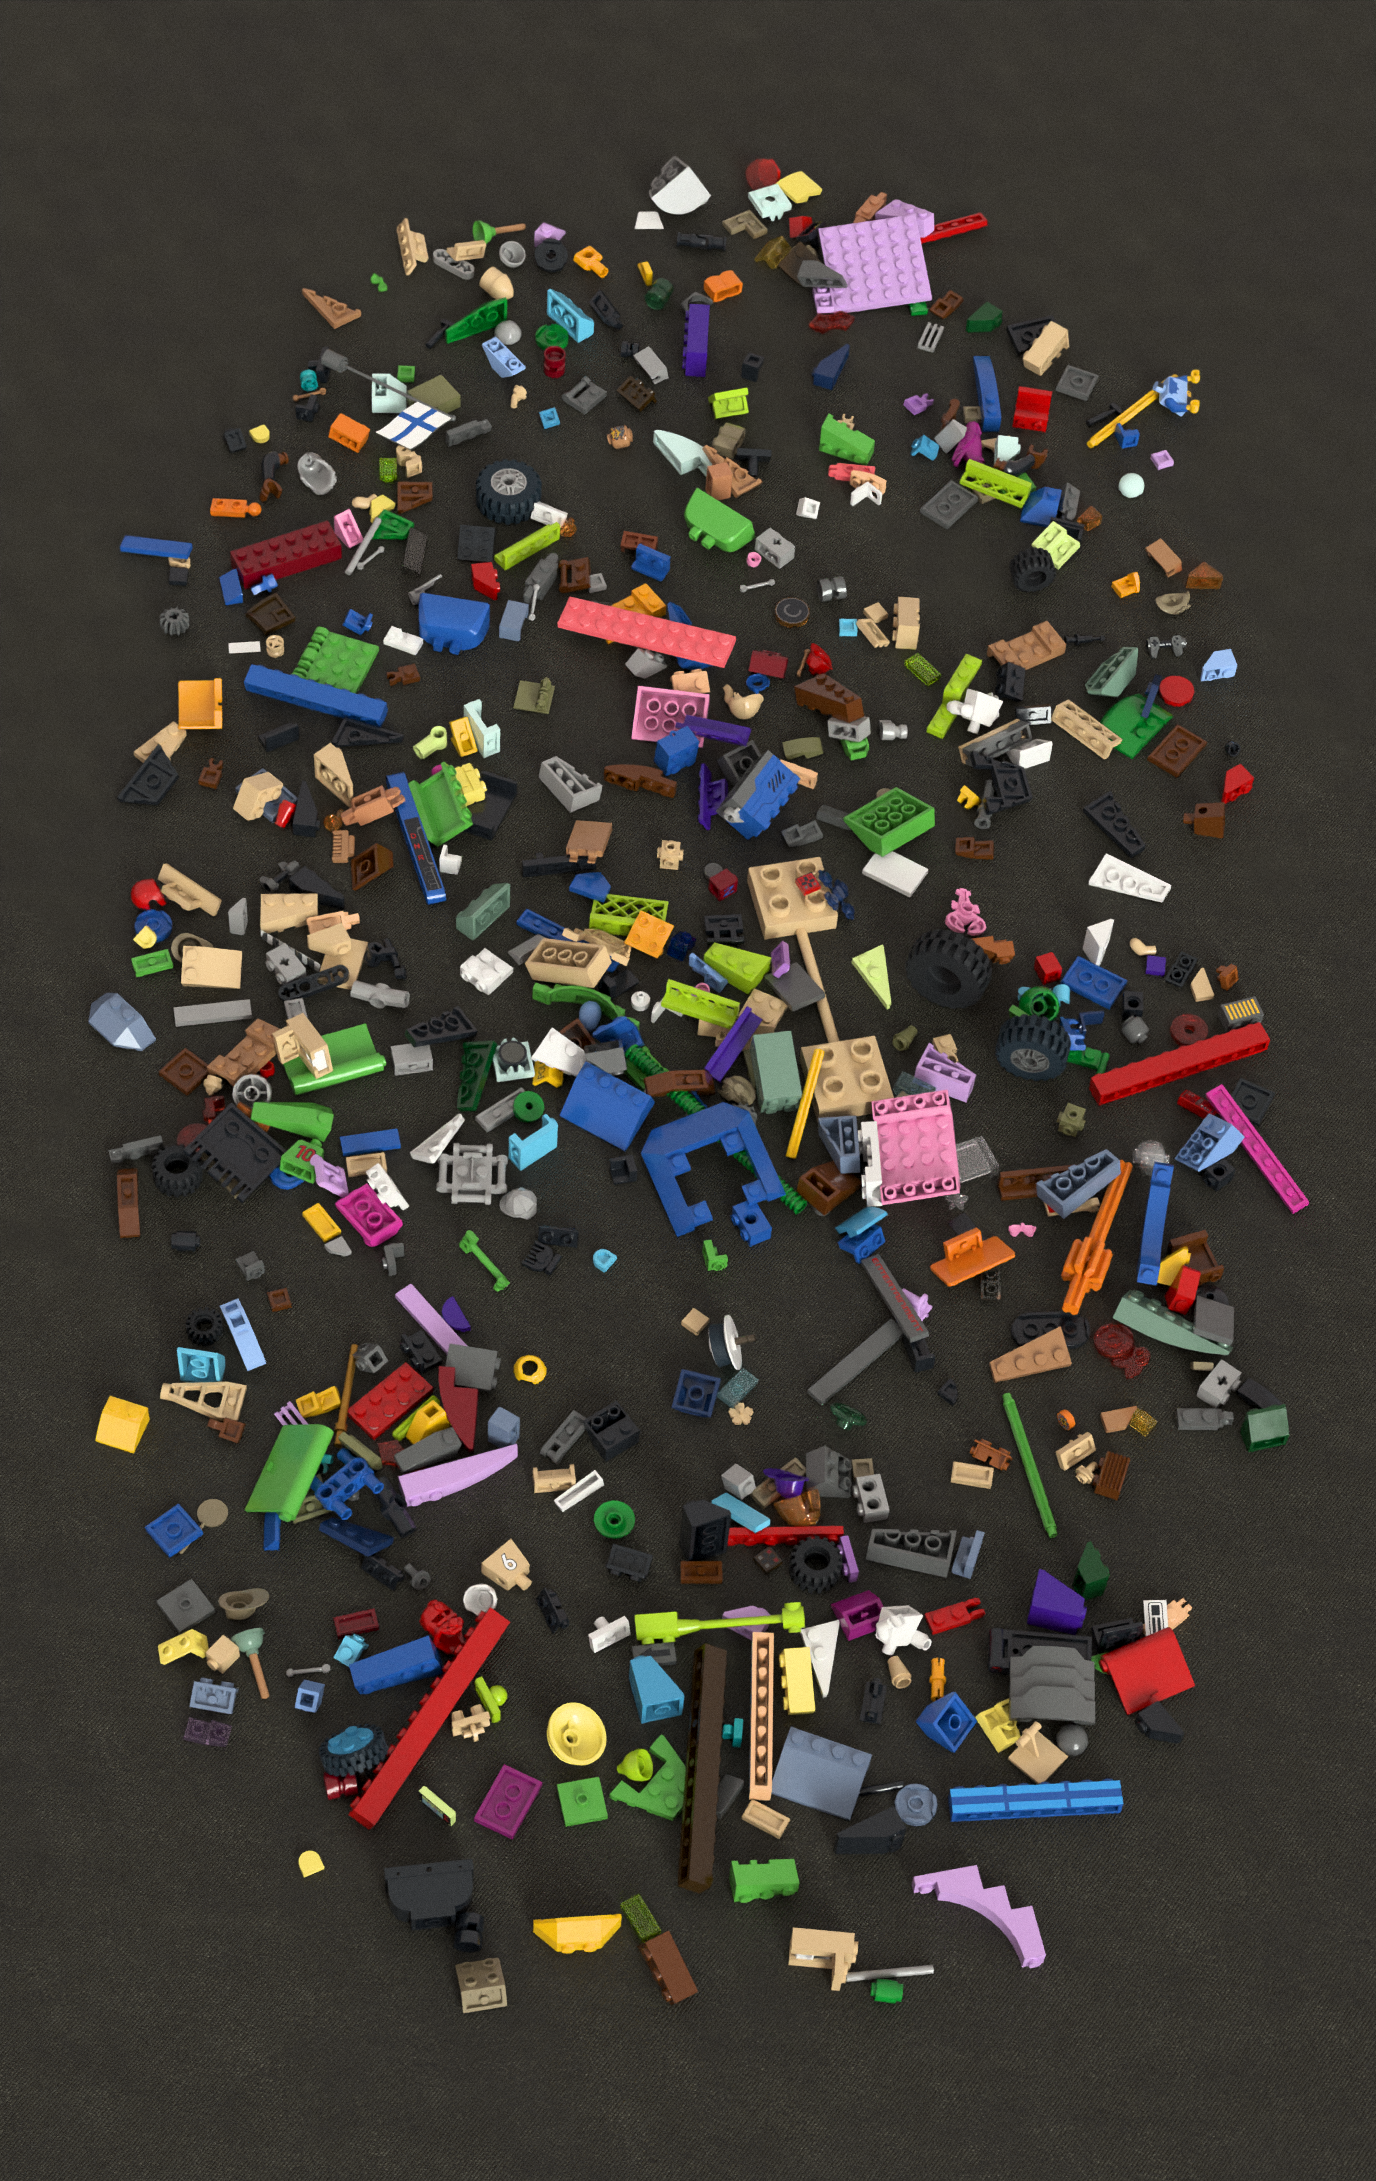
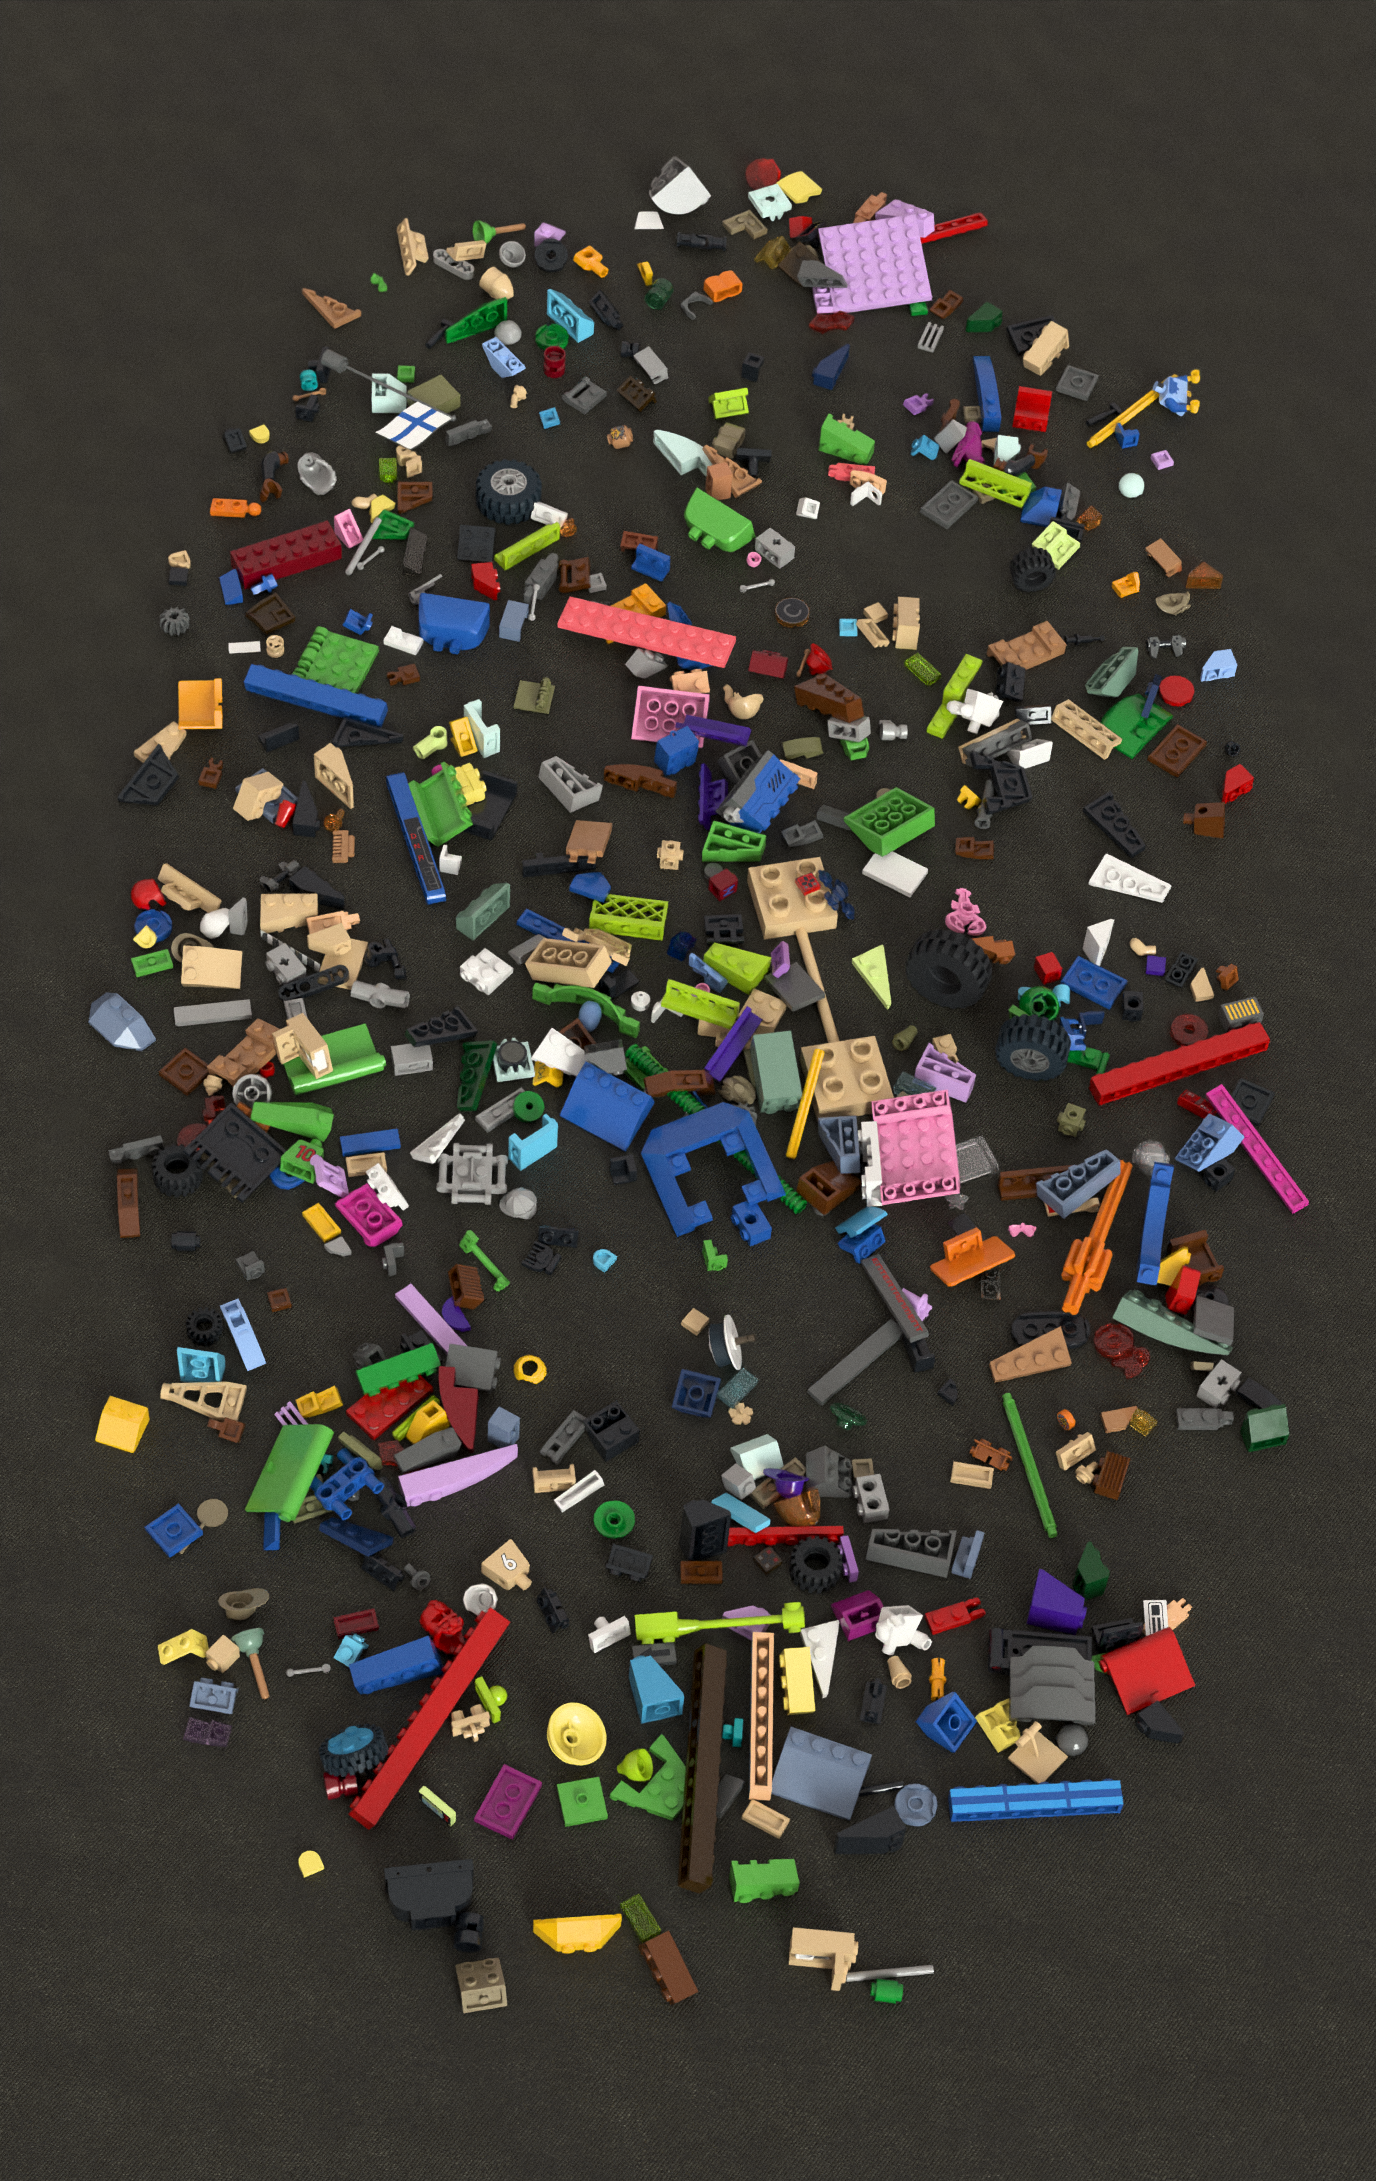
(156, 547): blue tile -> none
(185, 1606): dark grey plate -> none
(214, 923): none -> white hat
(309, 1696): medium blue brick -> none
(341, 1425): pearl gold bar -> none
(349, 433): orange brick -> none
(370, 865): reddish brown slope -> none
(372, 805): nougat hinge -> none
(398, 1369): none -> green brick
(465, 1286): none -> reddish brown brick
(622, 1029): blue bracket -> none
(649, 934): light orange hinge -> none
(696, 340): dark purple brick -> none
(733, 844): none -> bright green wedge
(757, 678): blue piece -> none
(758, 1455): none -> light aqua slope
(831, 588): dark grey wheel -> none
(965, 1888): lavender arch -> none
(1135, 1029): dark grey head -> none

